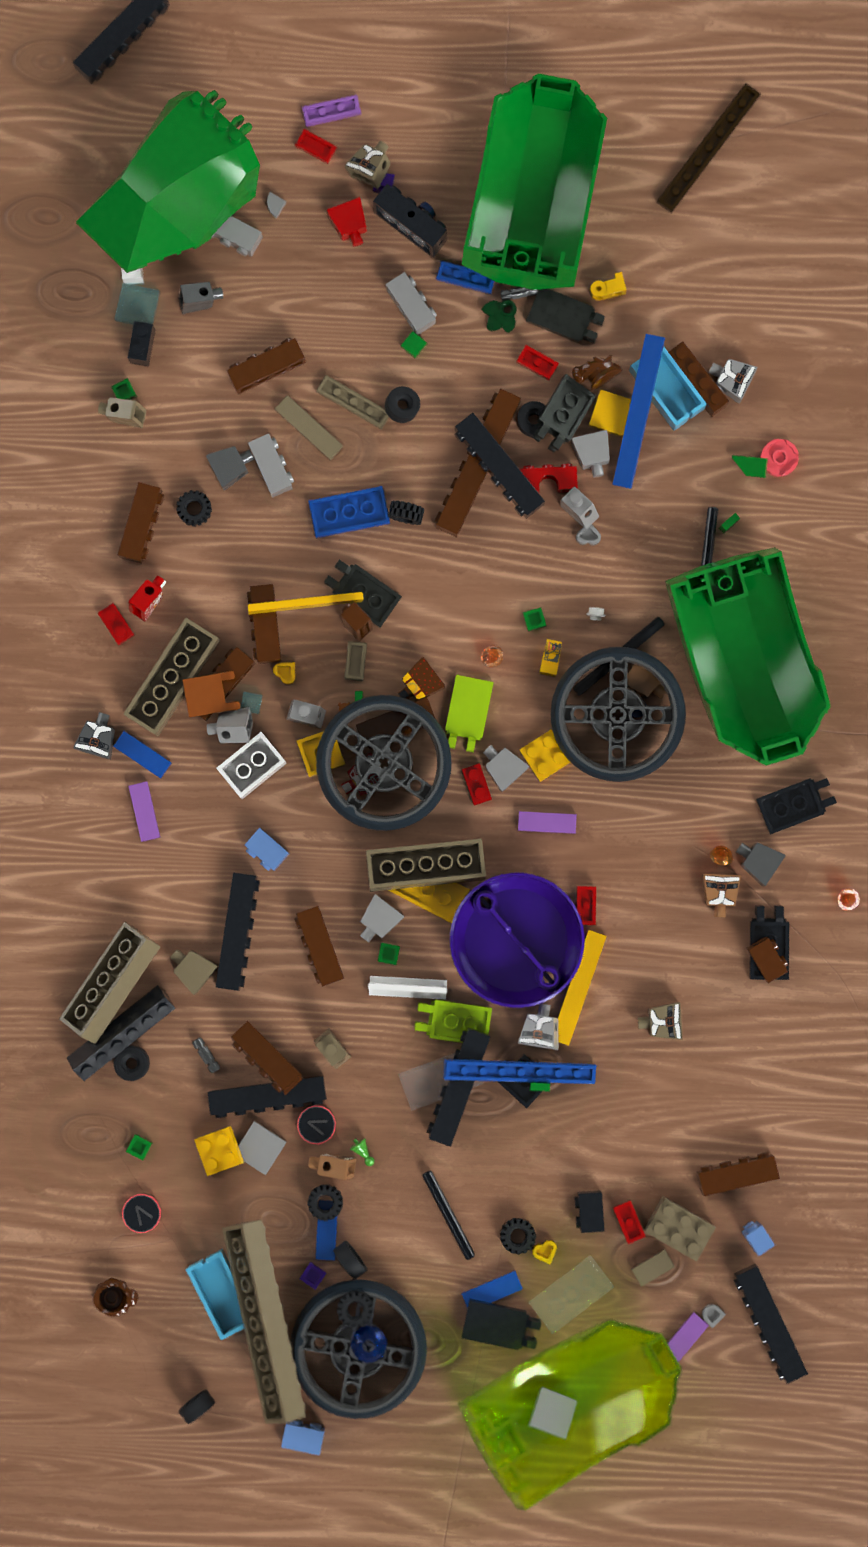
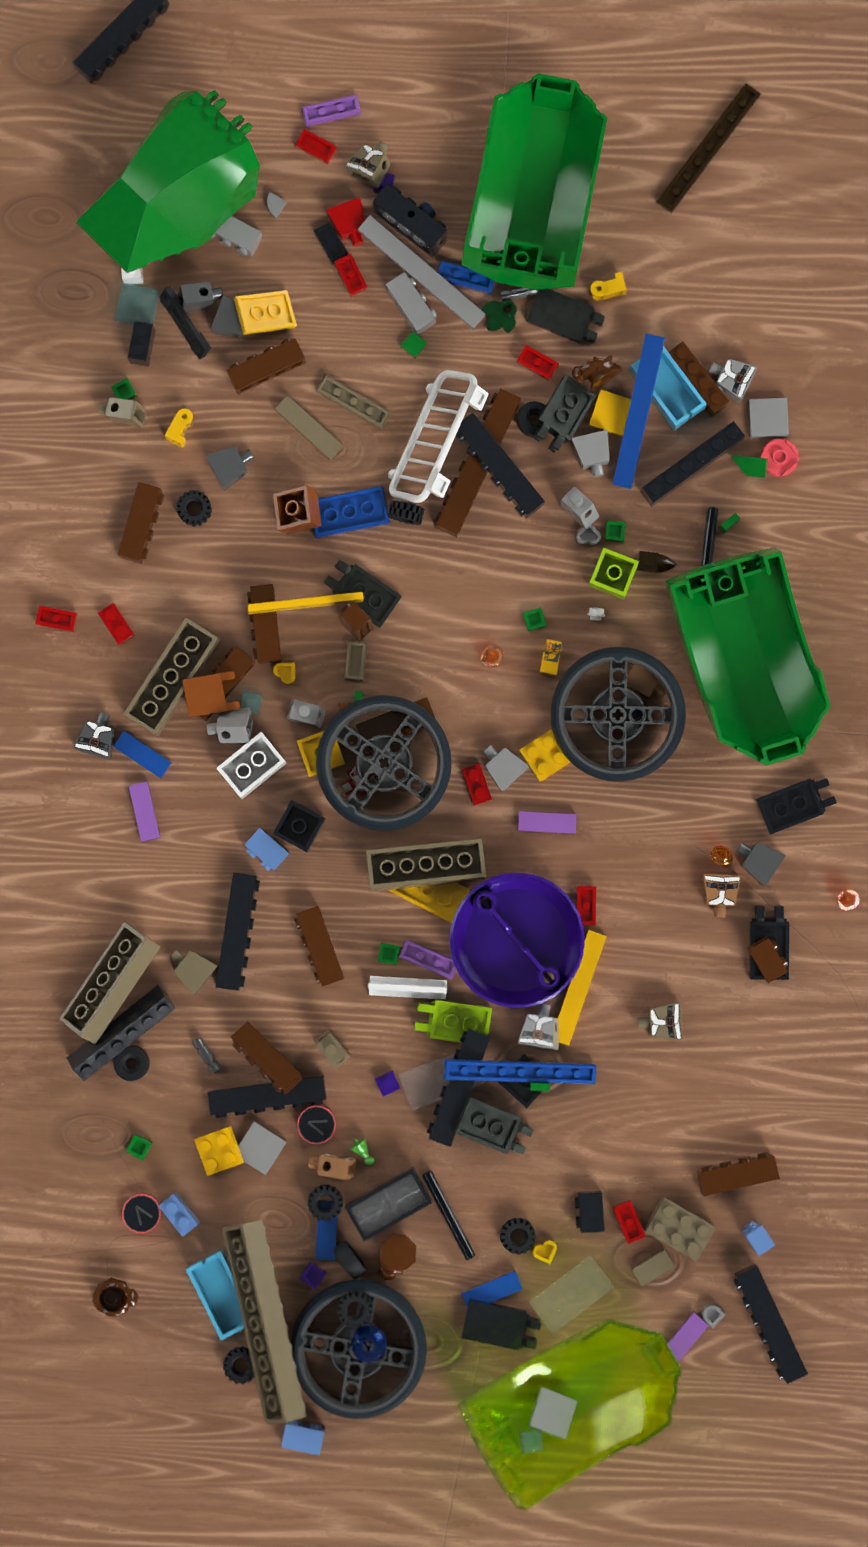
(56, 618): none -> red plate
(142, 603): red torso -> none
(179, 1214): none -> medium blue brick
(181, 422): none -> yellow leg
(195, 339): none -> black container
(196, 1406): black tyre -> none
(227, 320): none -> dark grey torso
(230, 1371): none -> black tyre
(265, 312): none -> yellow tile
(271, 465): light grey brick -> none
(297, 509): none -> dark orange brick
(299, 826): none -> black brick
(330, 242): none -> black tile
(350, 274): none -> red plate
(379, 919): light grey torso -> none
(387, 1083): none -> dark purple plate
(388, 1204): none -> clear brick
(396, 1256): none -> reddish brown piece
(402, 415): black tyre -> none
(421, 272): none -> light grey tile
(421, 681): reddish brown torso -> none
(428, 959): none -> medium lavender tile
(436, 483): none -> white bar
(468, 710): lime tile -> none
(491, 1126): none -> pearl dark grey tile
(531, 1441): none -> clear light blue tile
(563, 476): red arch -> none
(613, 573): none -> lime brick
(615, 531): none -> green tile
(634, 643): black axle -> none
(654, 562): none -> dark brown plate
(692, 463): none -> black brick
(768, 417): none -> light grey tile

